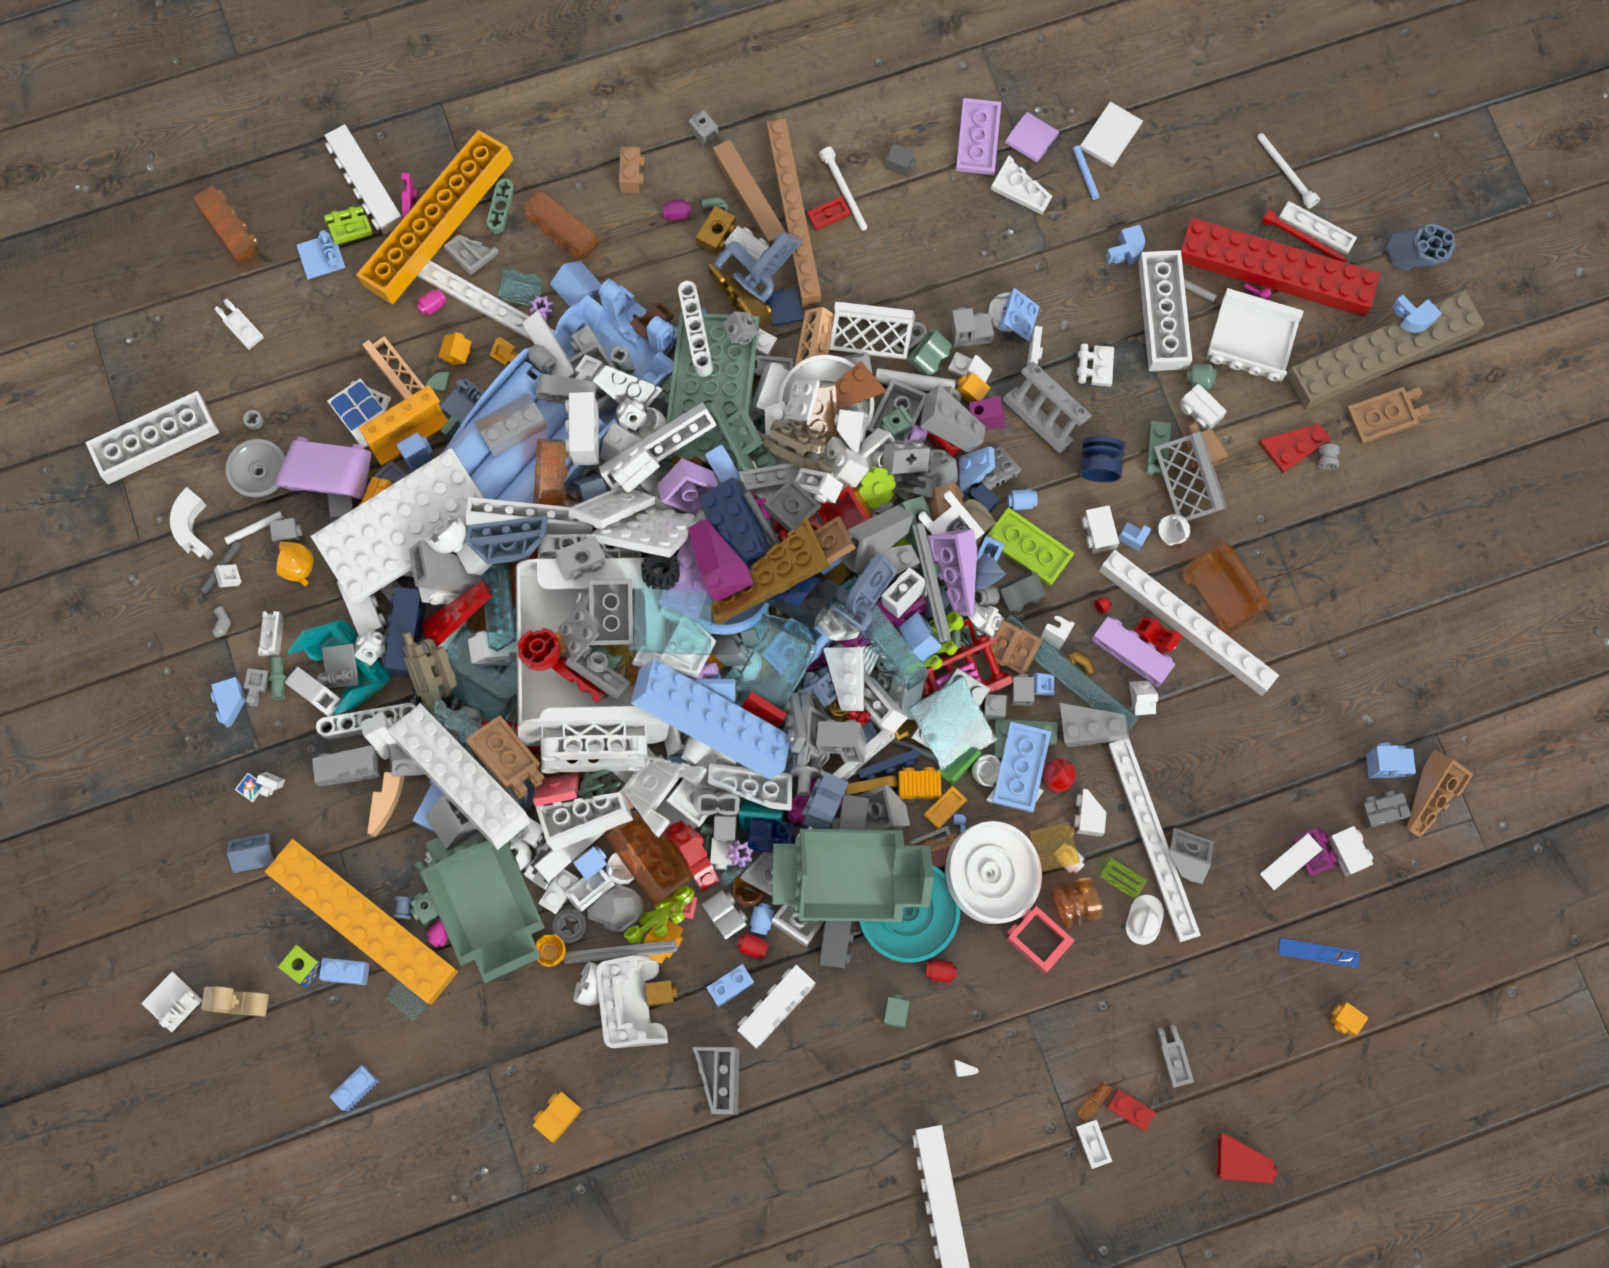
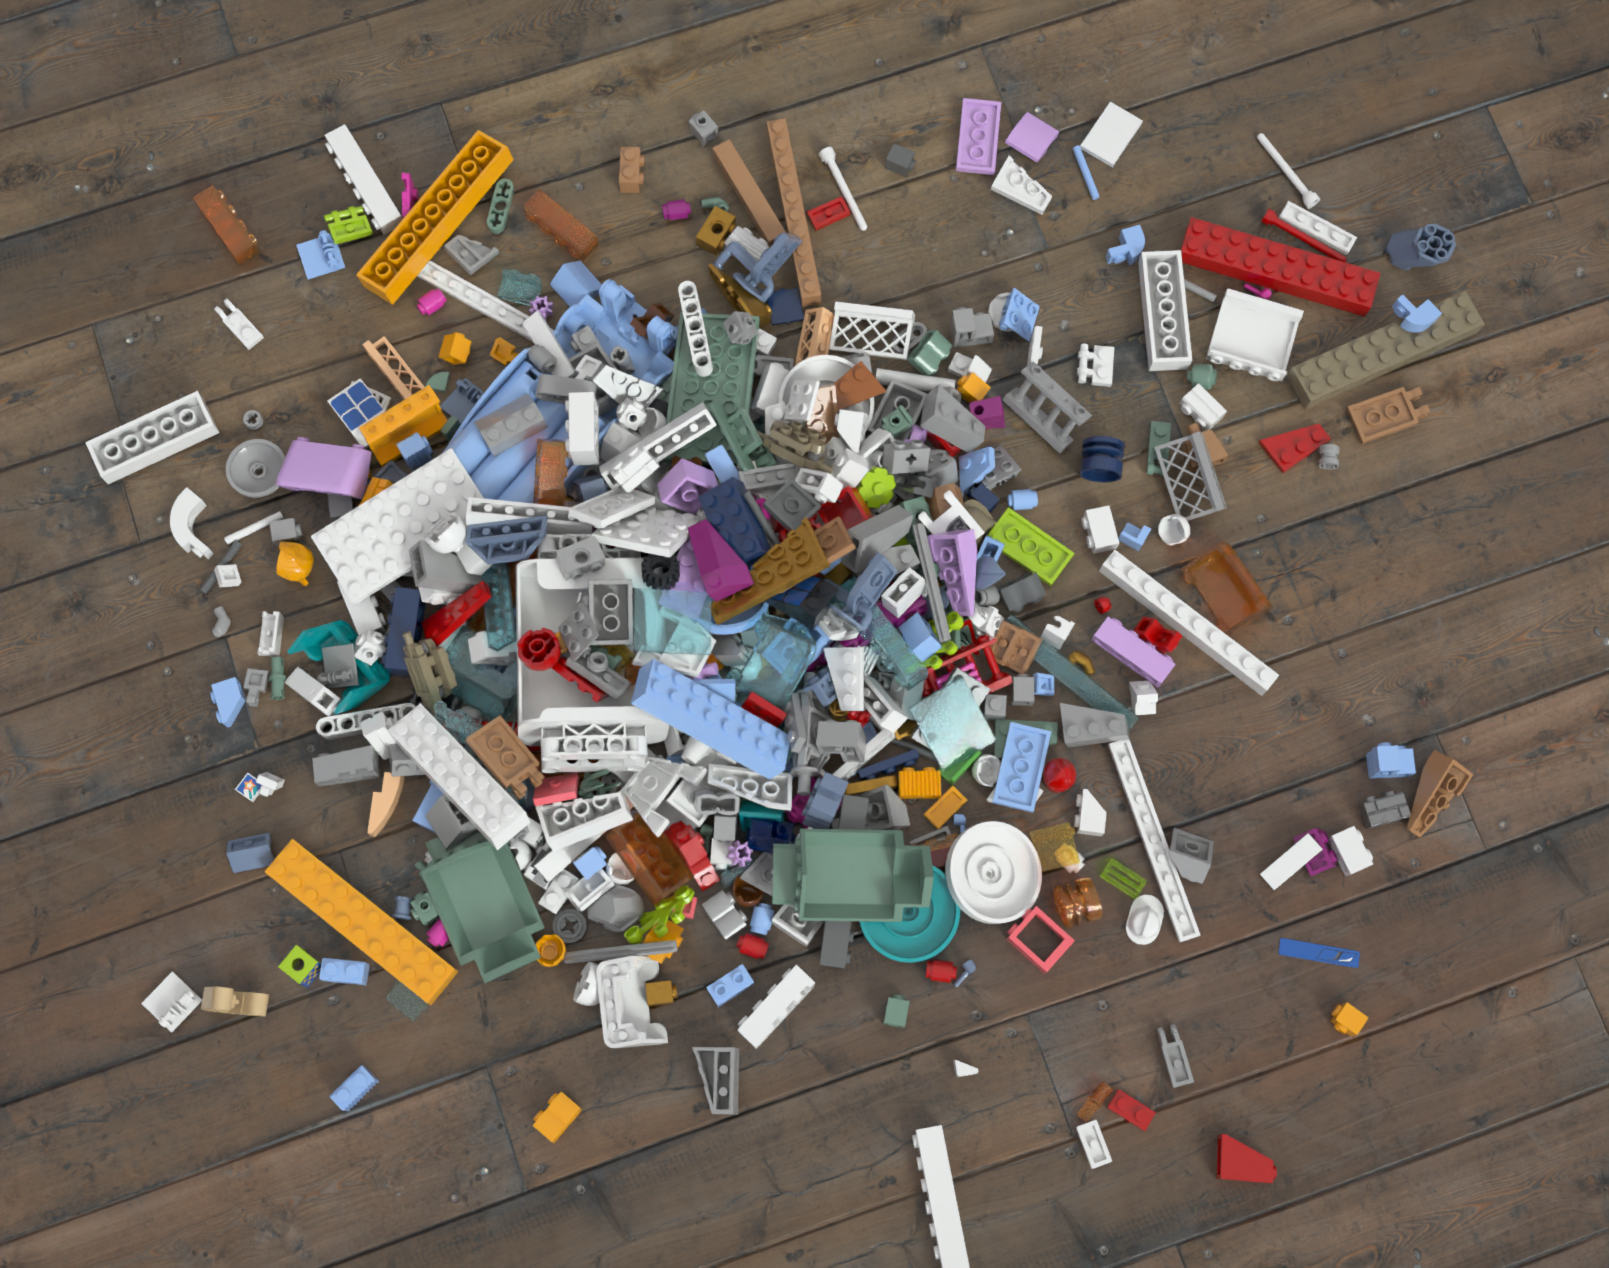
(969, 968): none -> sand blue hand

